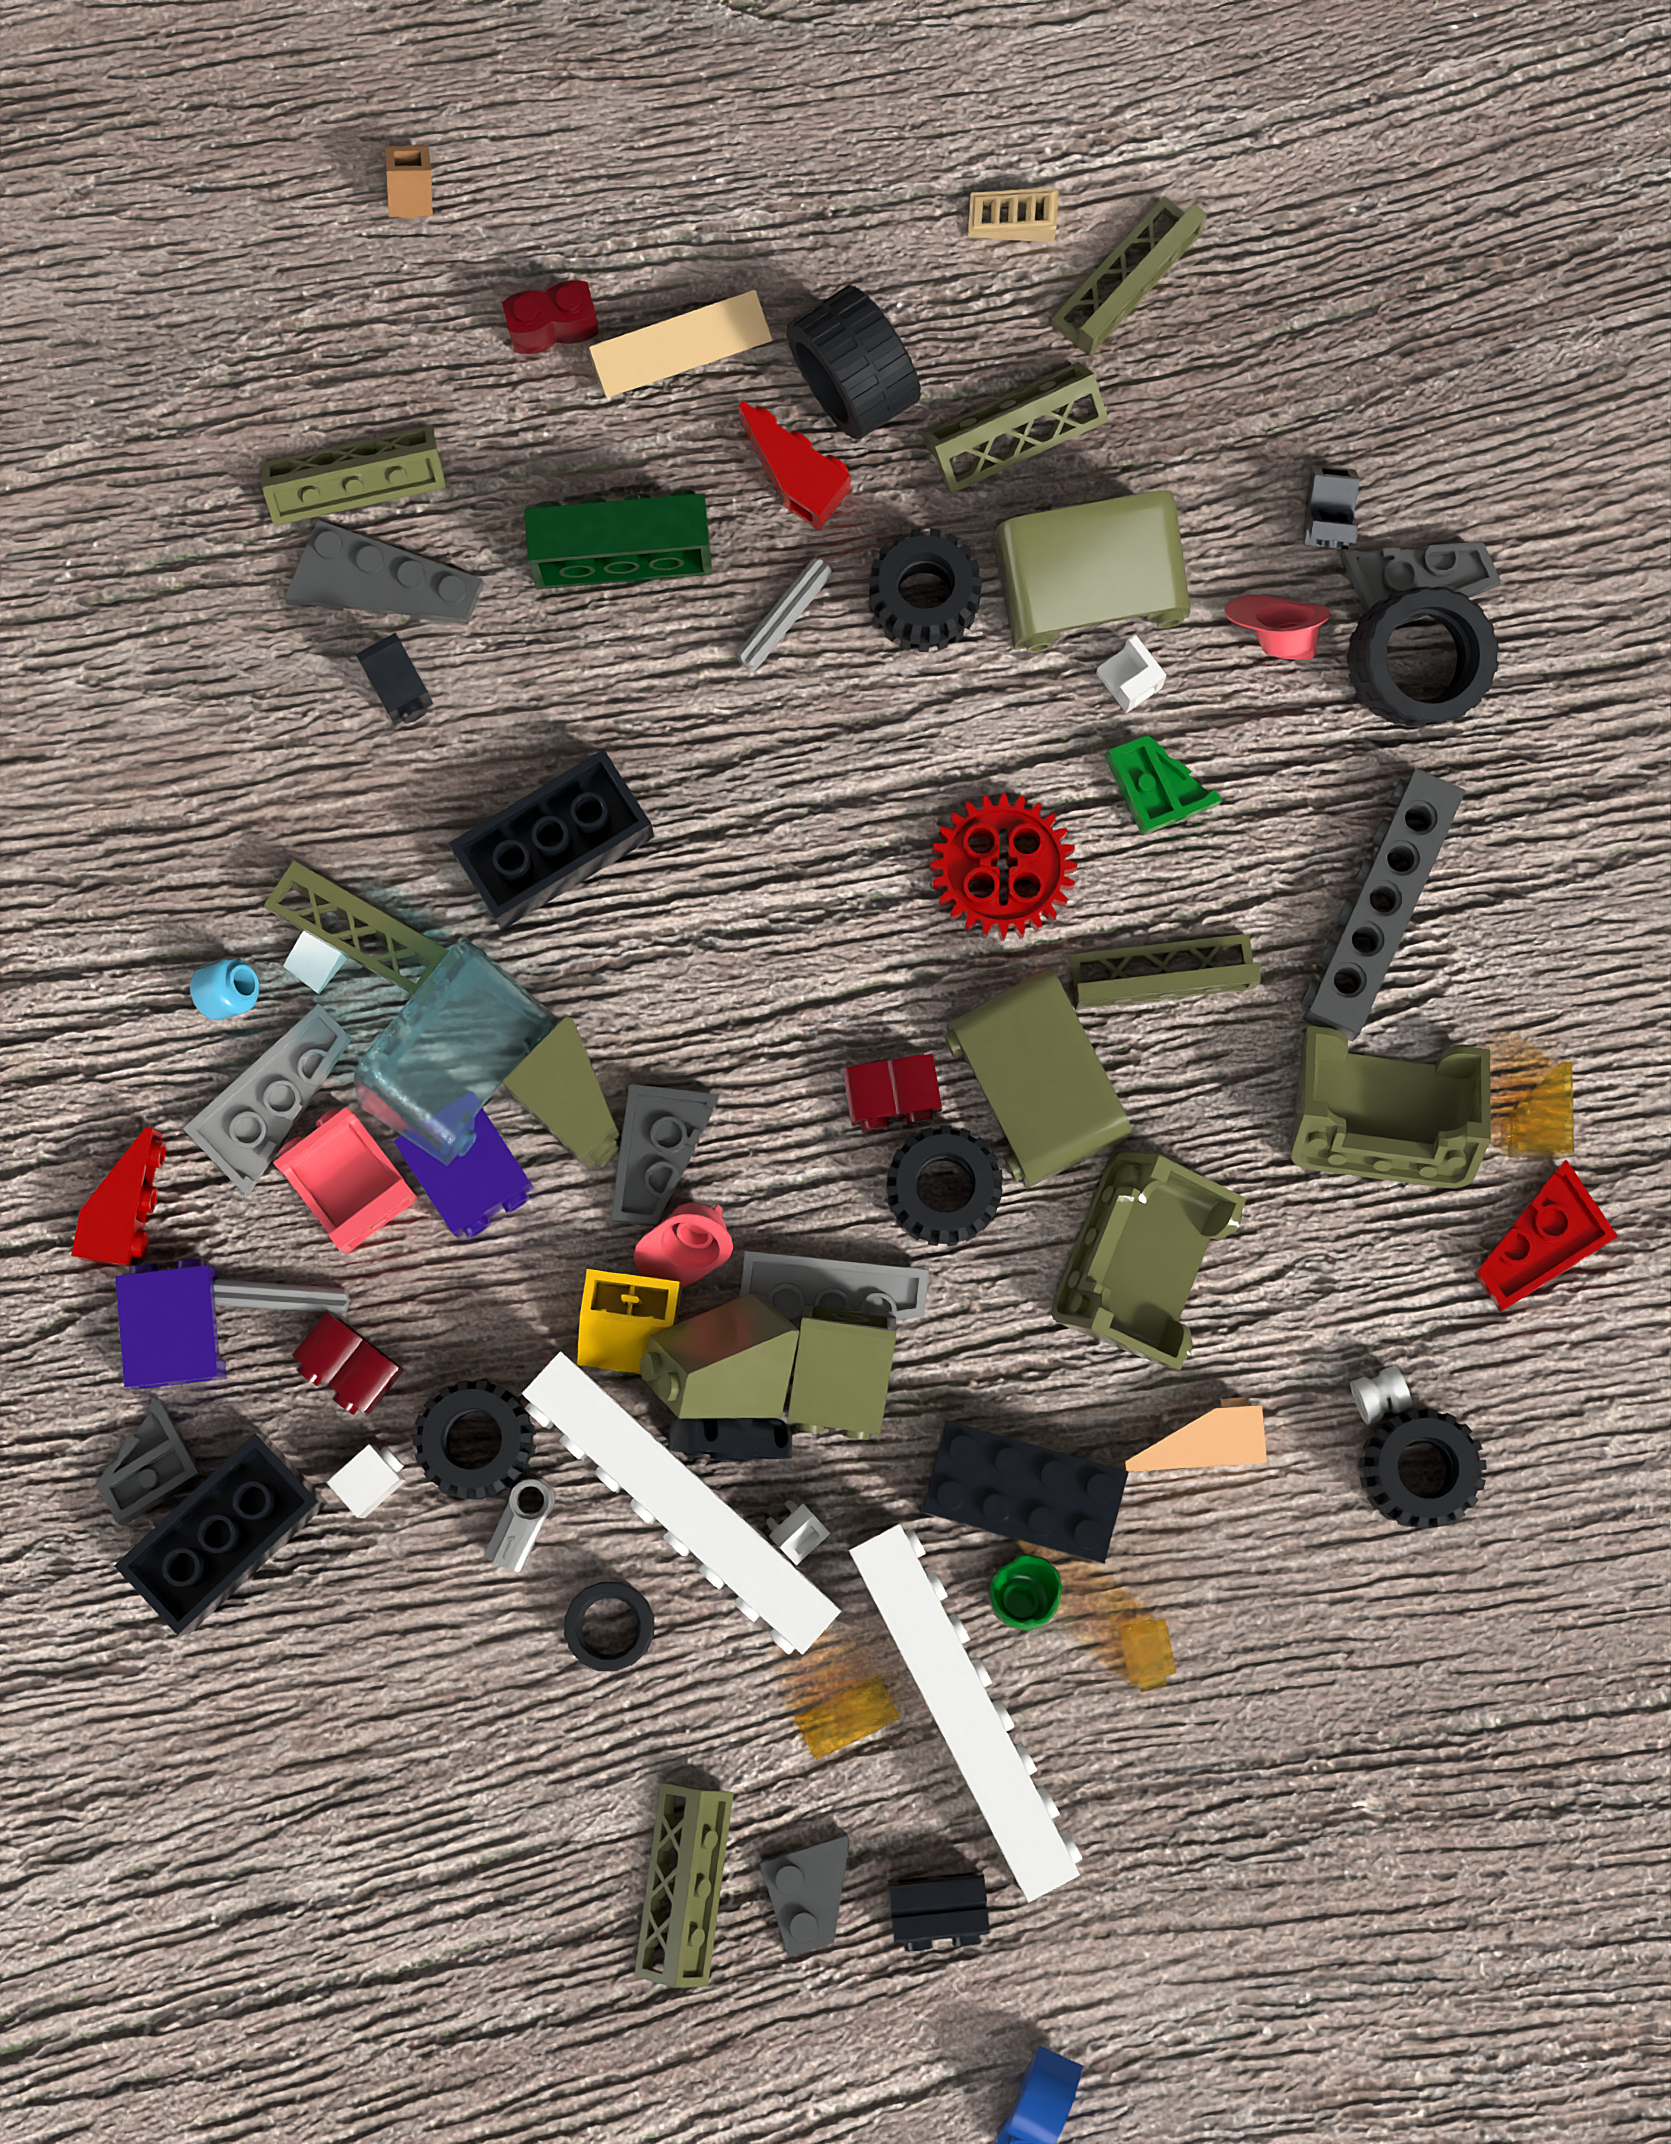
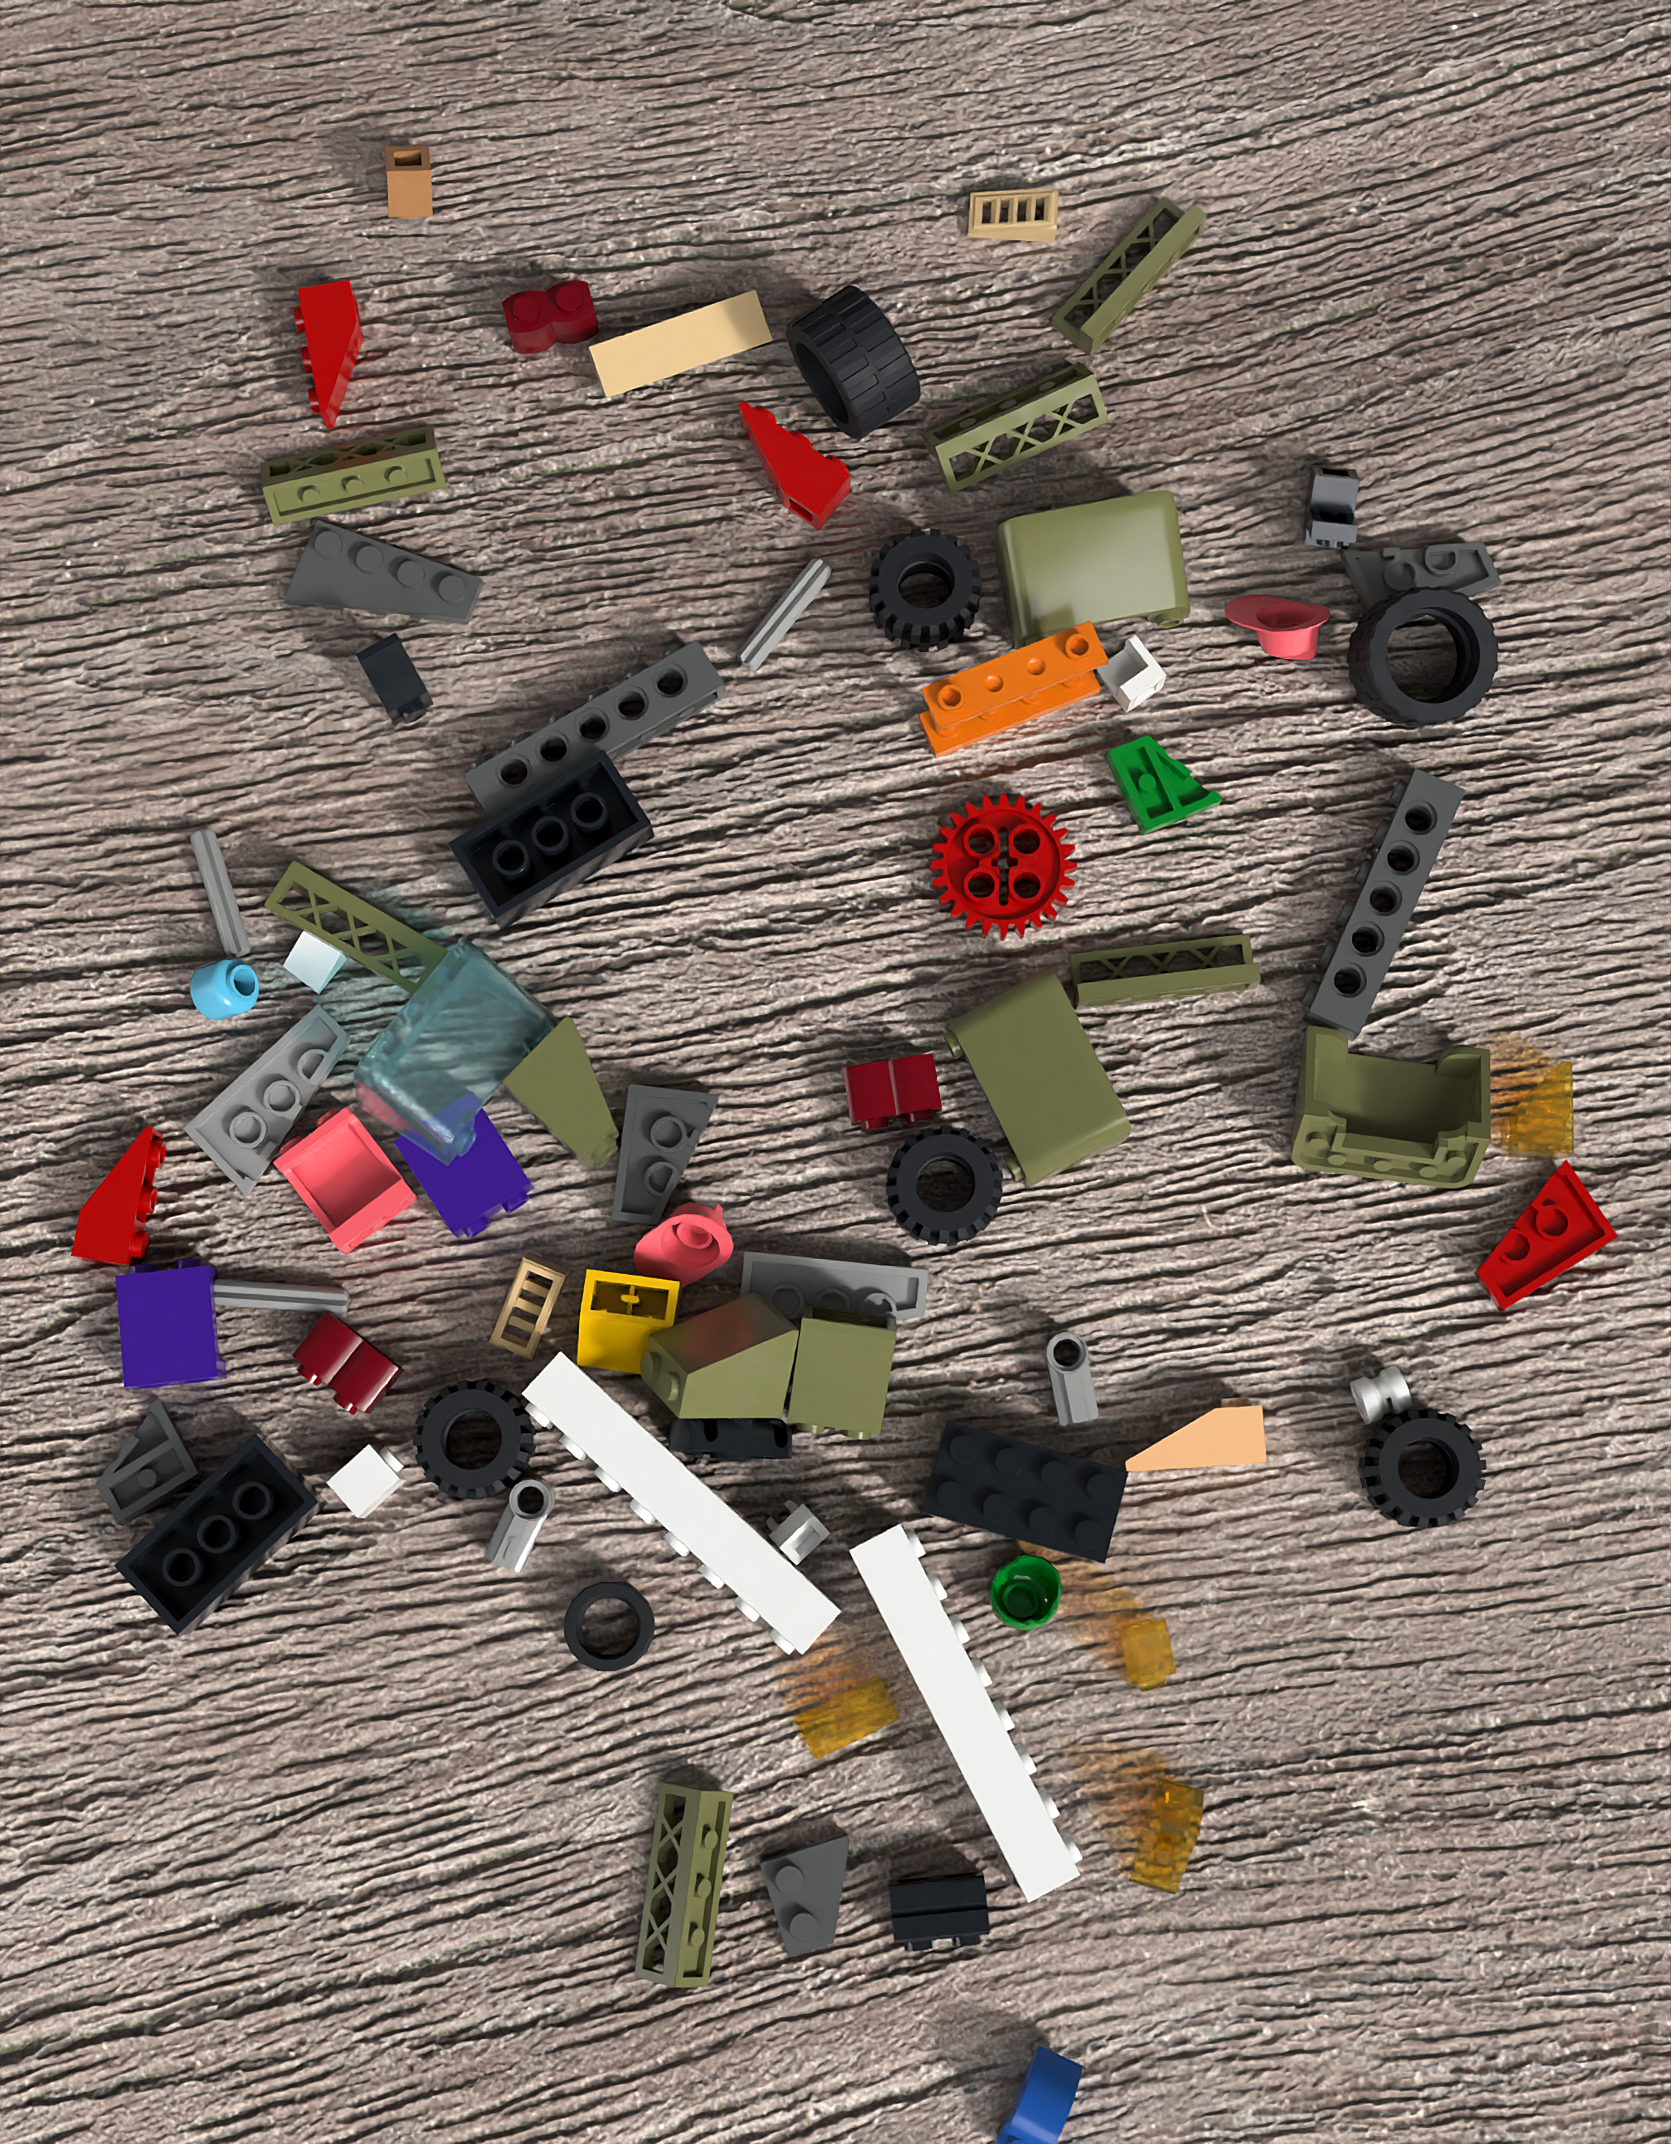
(220, 893): none -> light grey axle
(334, 339): none -> red slope
(546, 1269): none -> tan slope
(618, 540): dark green brick -> none
(622, 734): none -> dark grey brick
(1012, 689): none -> orange fence
(1071, 1384): none -> light grey piece
(1143, 1255): olive windscreen -> none
(1167, 1835): none -> clear yellow slope

